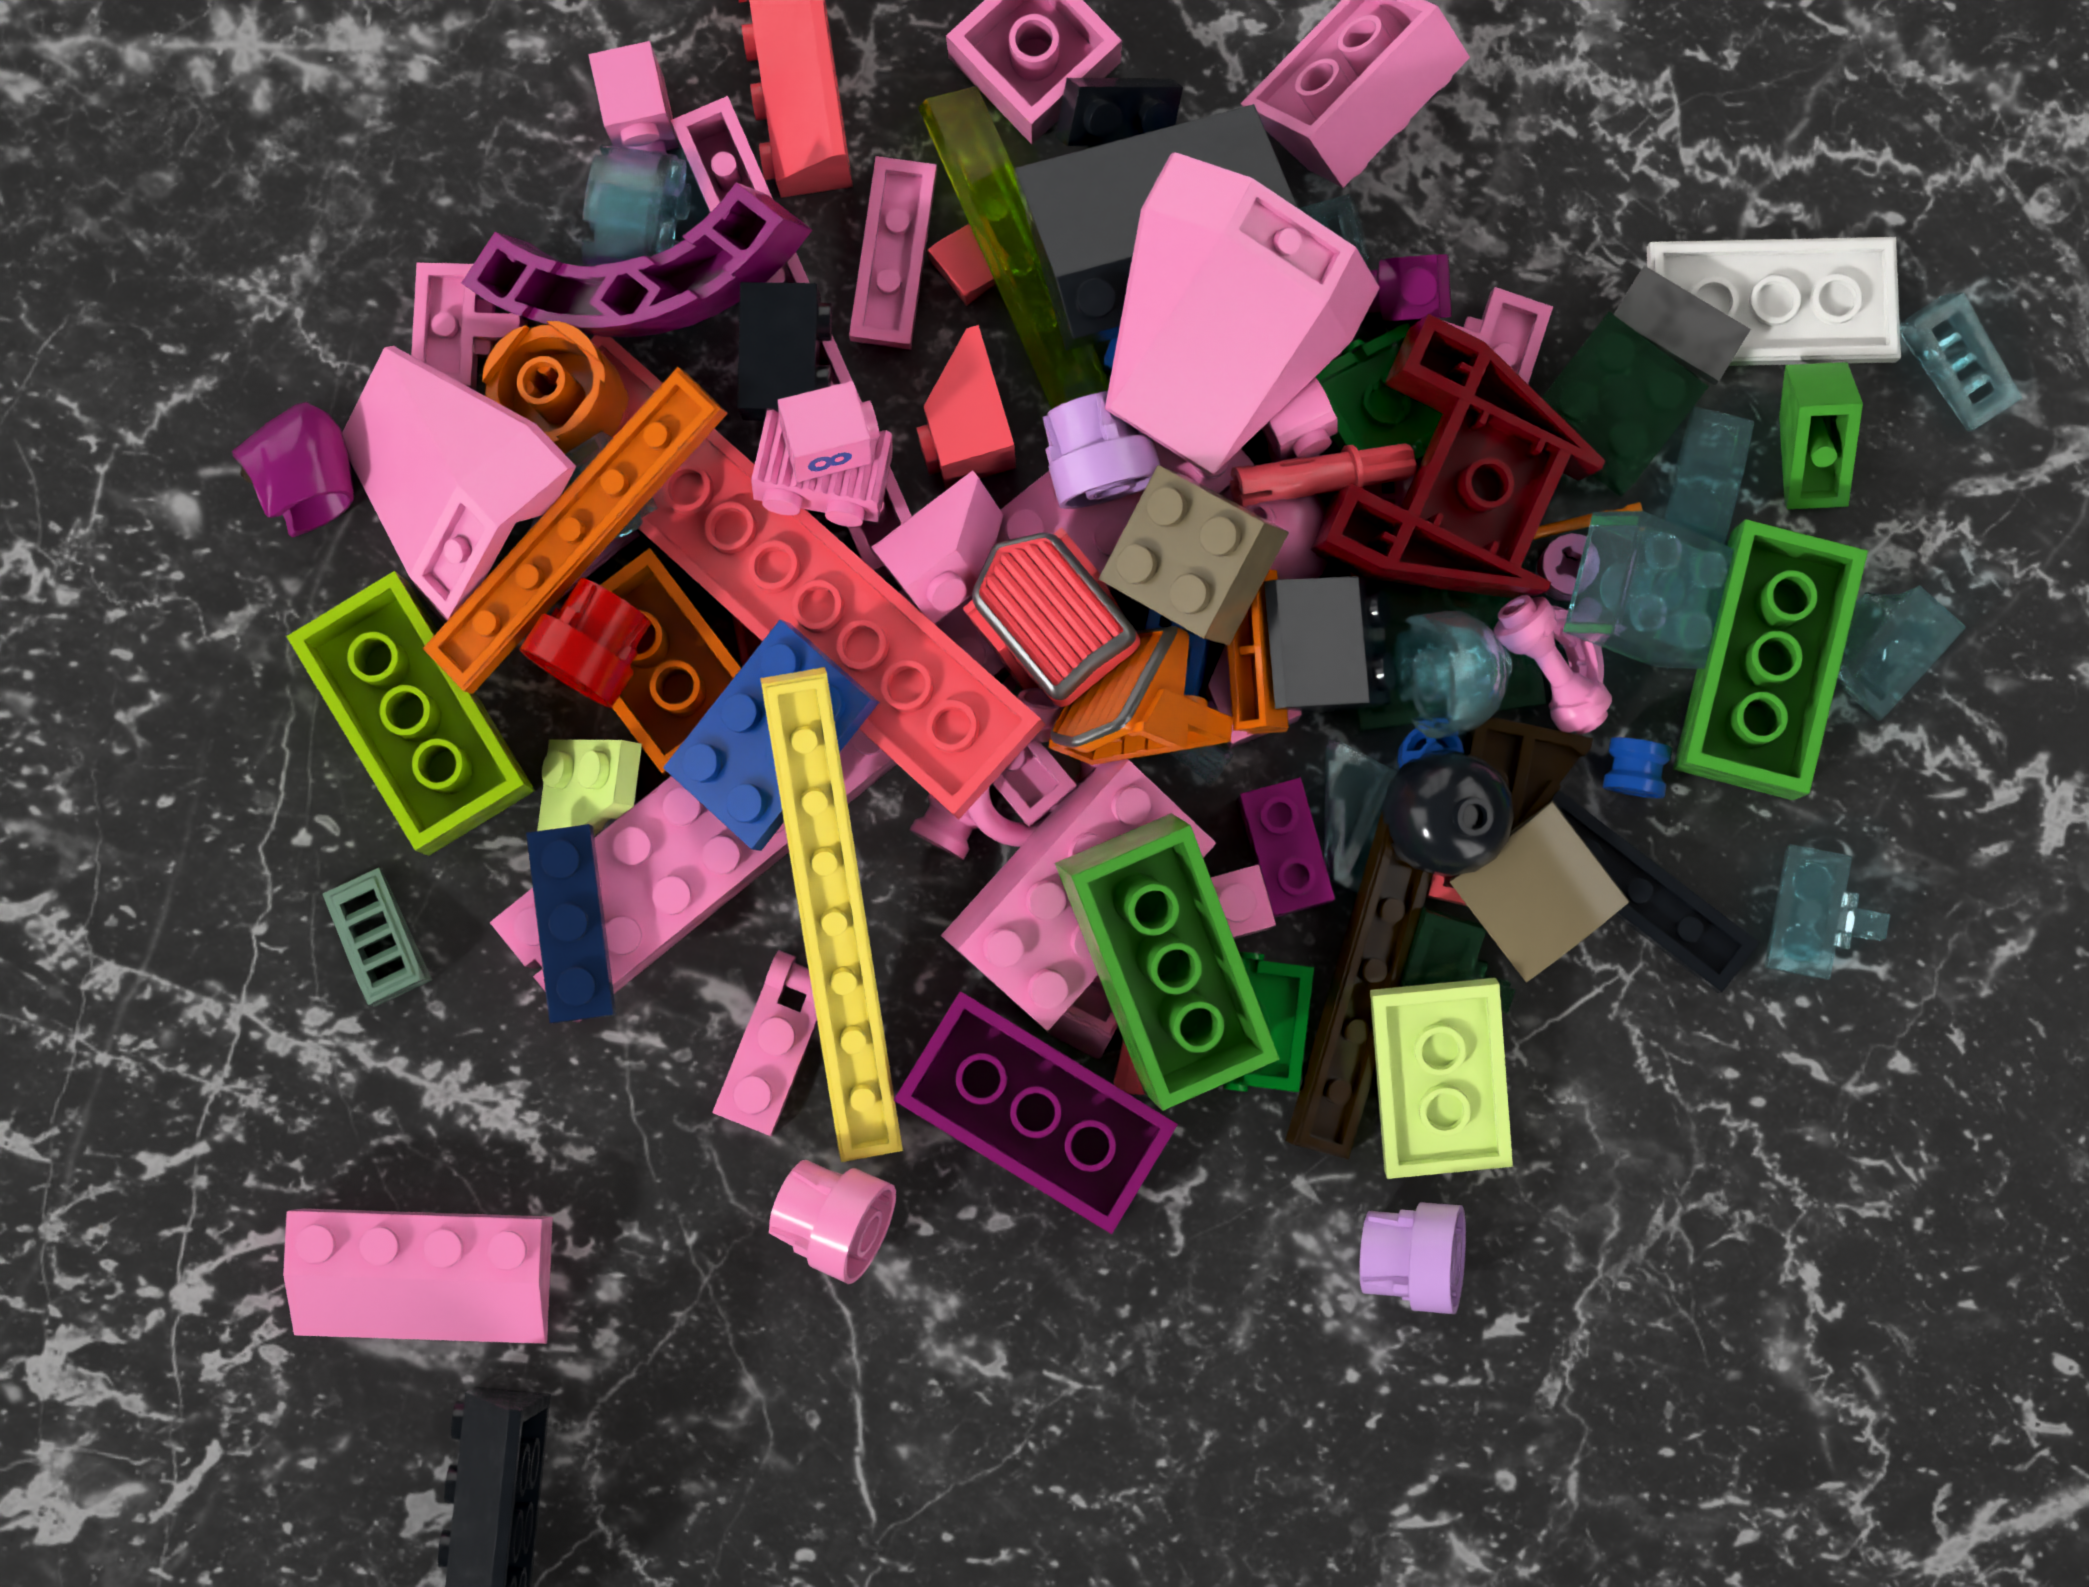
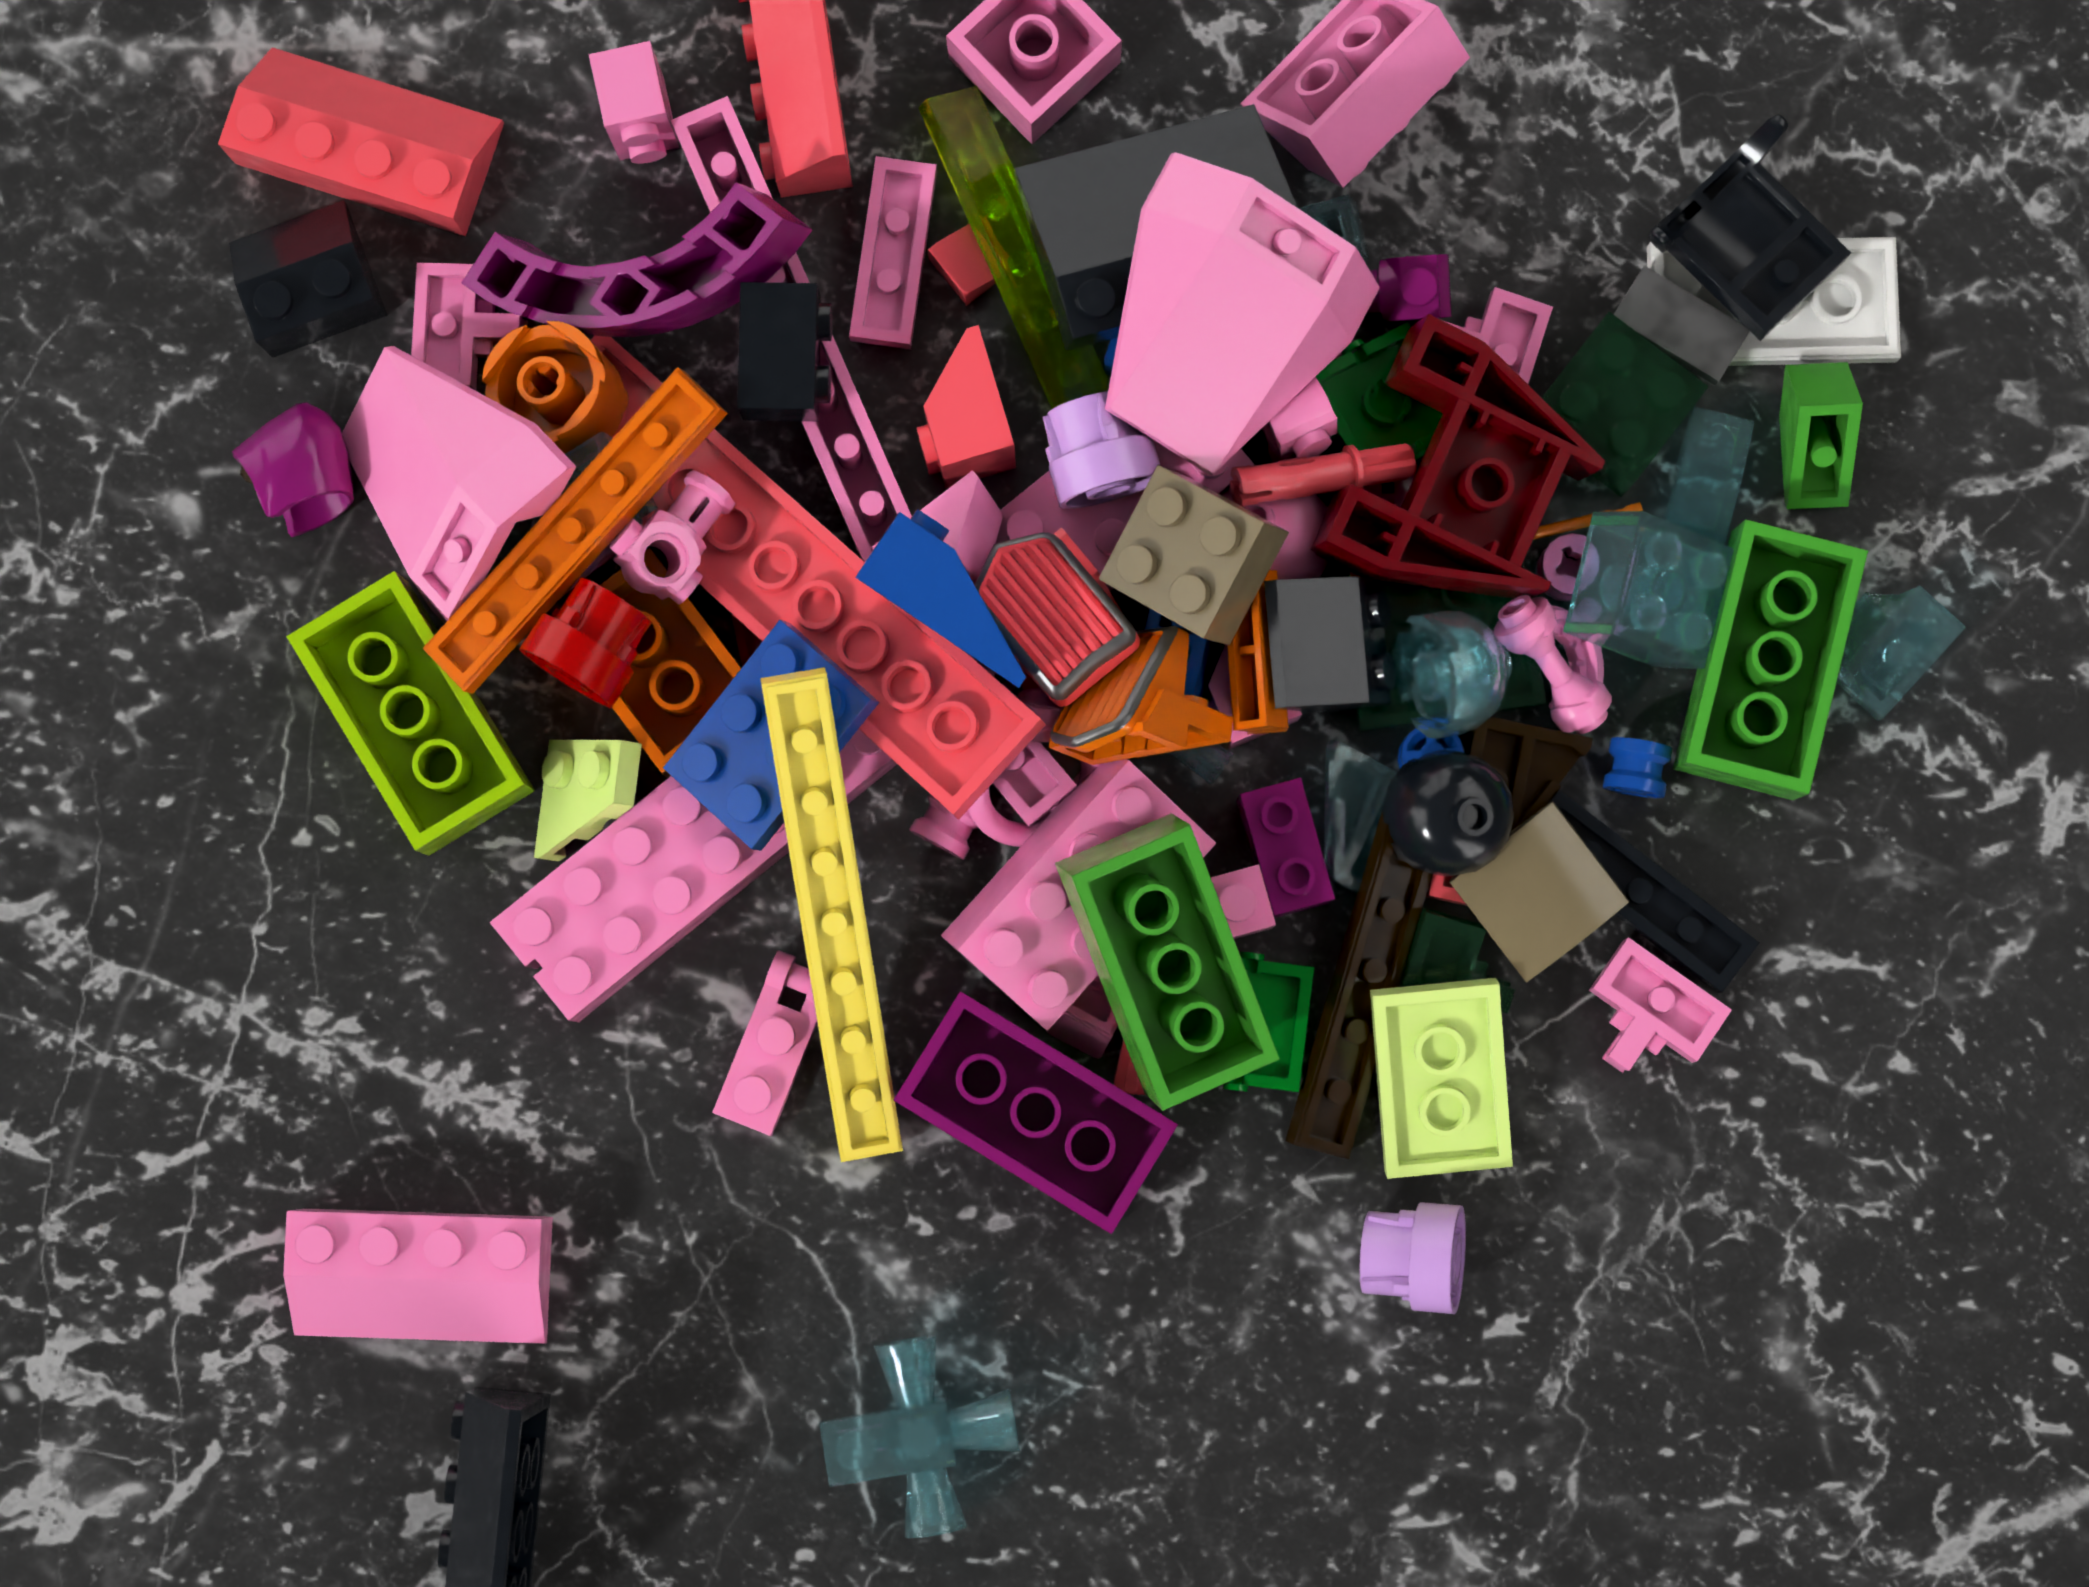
(305, 280): none -> black slope
(361, 140): none -> coral slope
(415, 971): sand green slope -> none
(571, 923): dark blue plate -> none
(633, 204): clear light blue brick -> none
(675, 536): none -> bright pink connector
(827, 430): bright pink brick -> none
(833, 1218): bright pink piece -> none
(843, 496): bright pink brick -> none
(917, 1437): none -> clear light blue brick
(931, 584): none -> blue slope
(1115, 109): black hinge -> none
(1654, 1007): none -> bright pink hinge
(1751, 238): none -> black piece
(1817, 914): clear light blue hinge -> none
(1942, 371): clear light blue slope -> none

